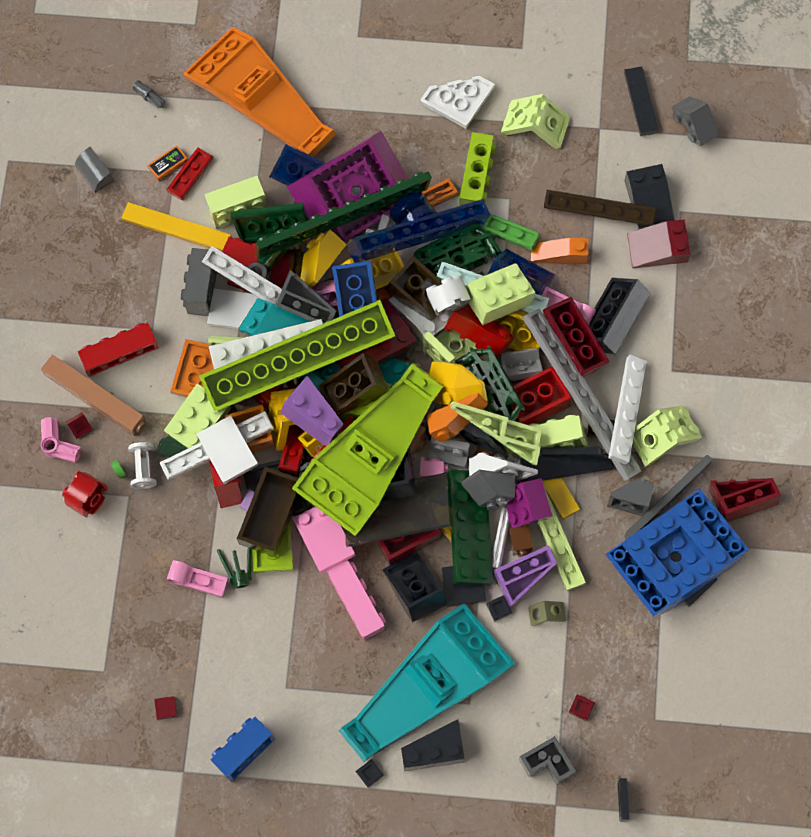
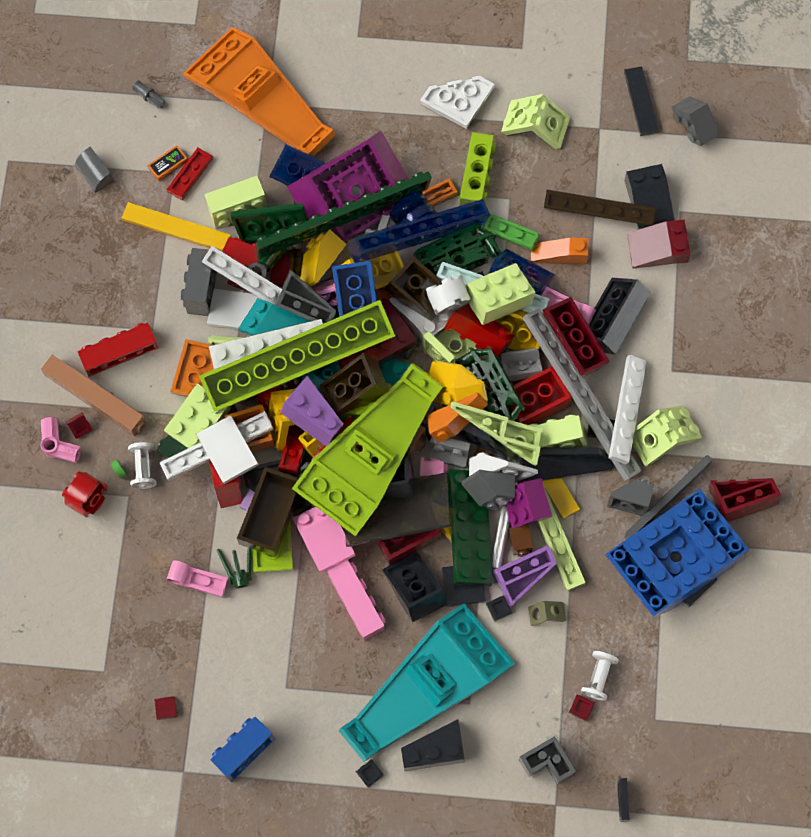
(599, 675): none -> white hose

